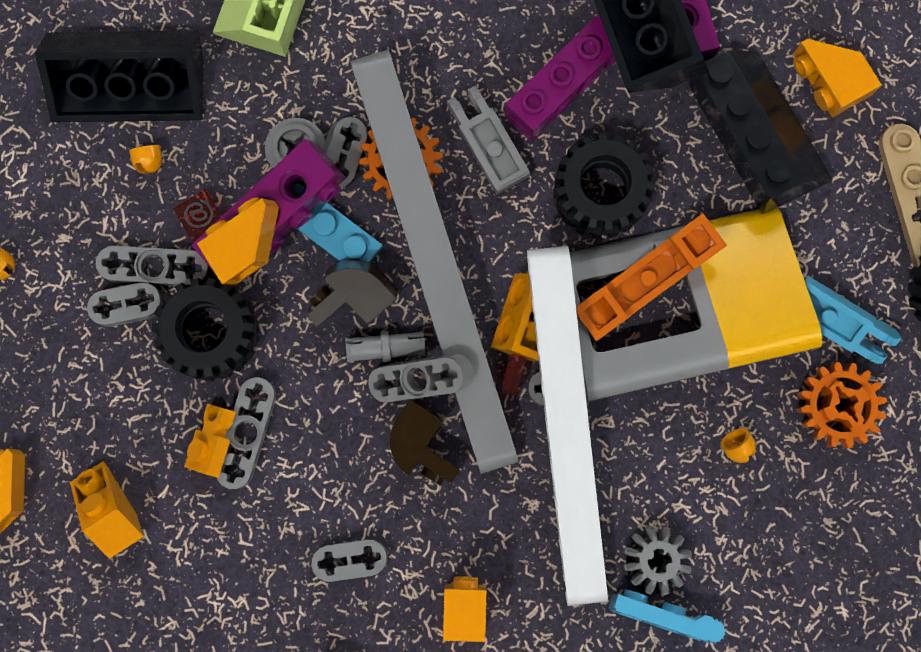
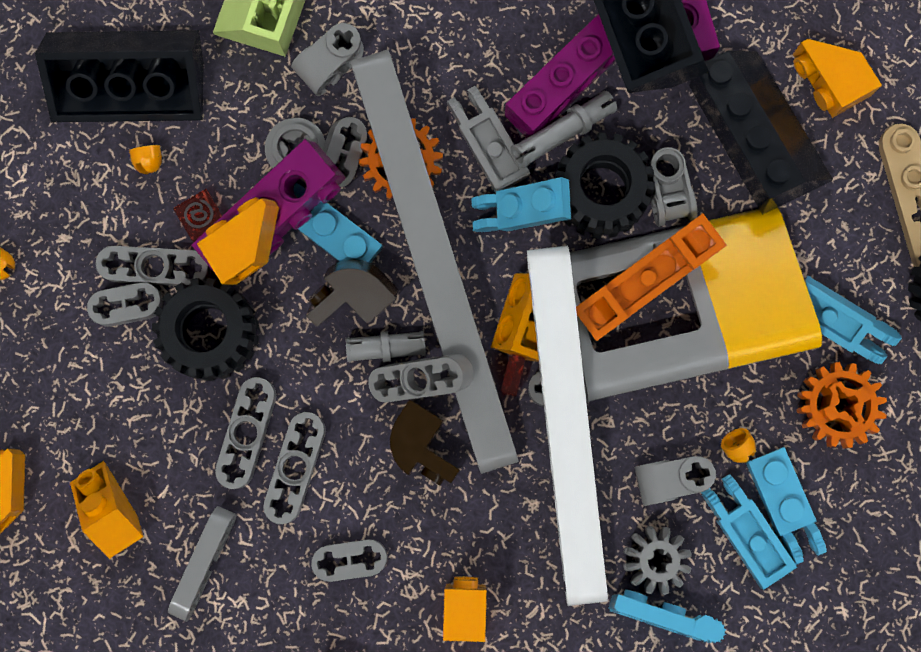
(197, 571): none -> light grey beam
(210, 446): light orange plate -> none
(279, 474): none -> light grey beam
(325, 60): none -> light grey piece
(525, 206): none -> medium azure hinge
(576, 121): none -> light grey pin
(668, 481): none -> light grey piece
(672, 190): none -> light grey piece
(750, 535): none -> medium azure hinge
(785, 501): none -> medium azure hinge

